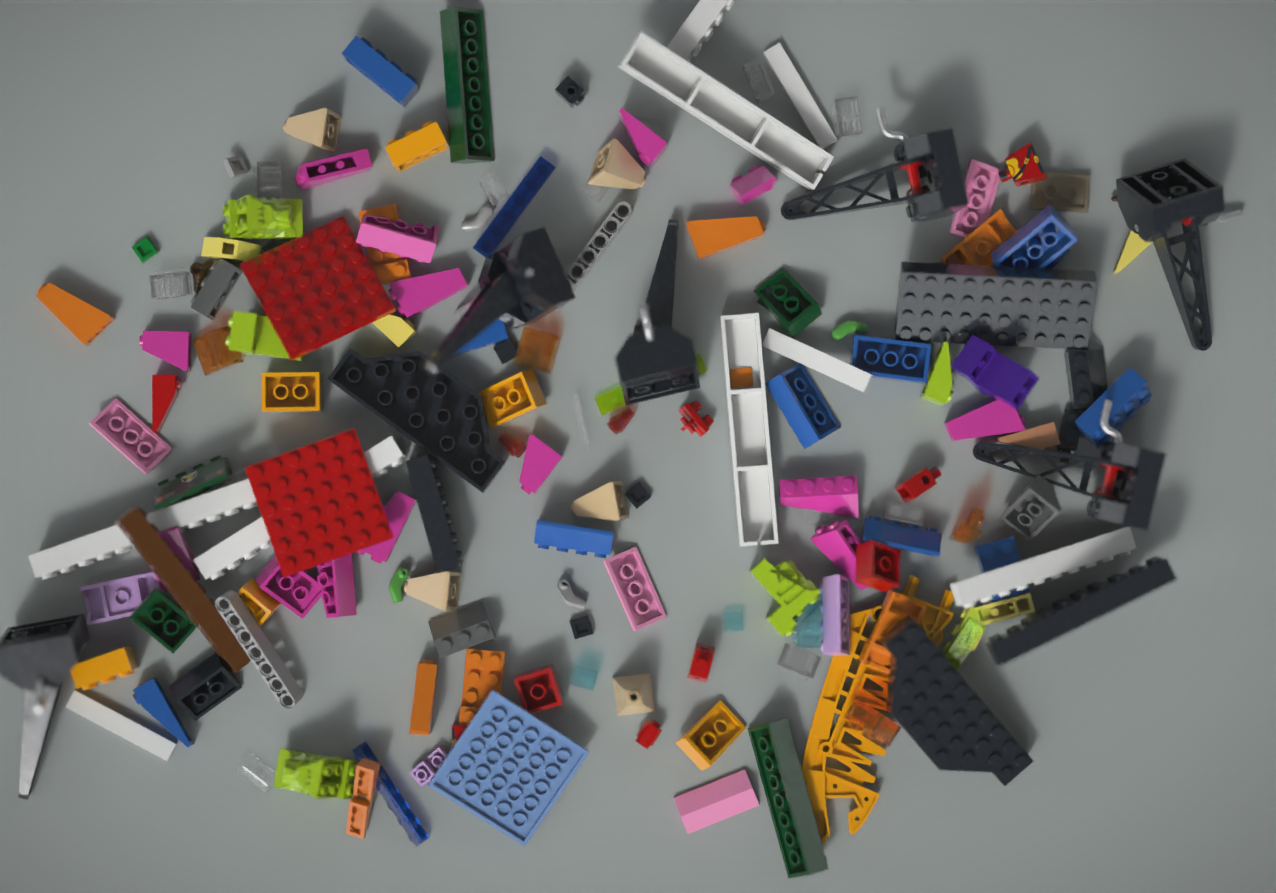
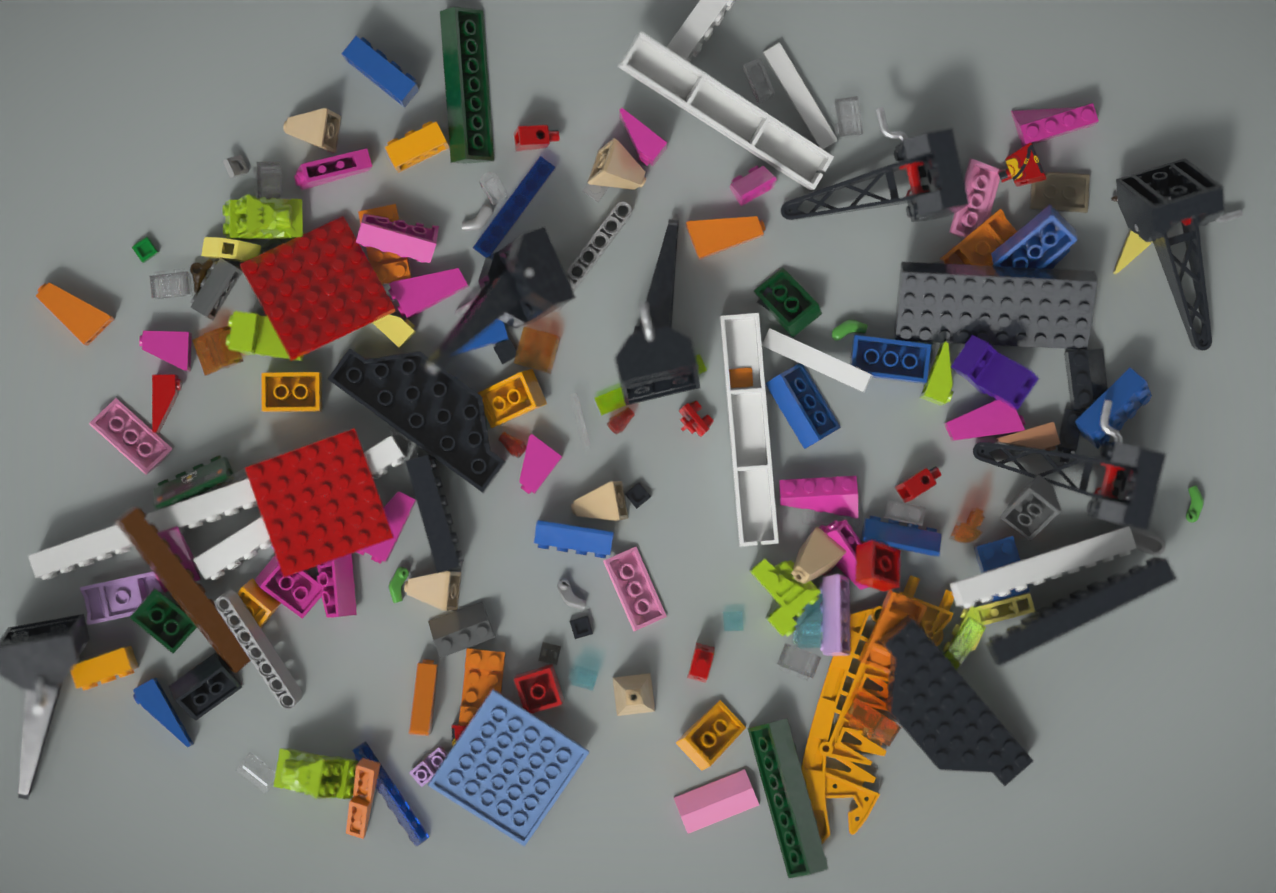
(121, 725): white tile -> none
(526, 137): none -> red torso
(549, 653): none -> clear smoke tile
(570, 92): black brick -> none
(648, 733): red brick -> none
(816, 556): none -> tan slope
(1045, 124): none -> dark pink wedge
(1148, 542): none -> light grey tile
(1196, 506): none -> bright green arm

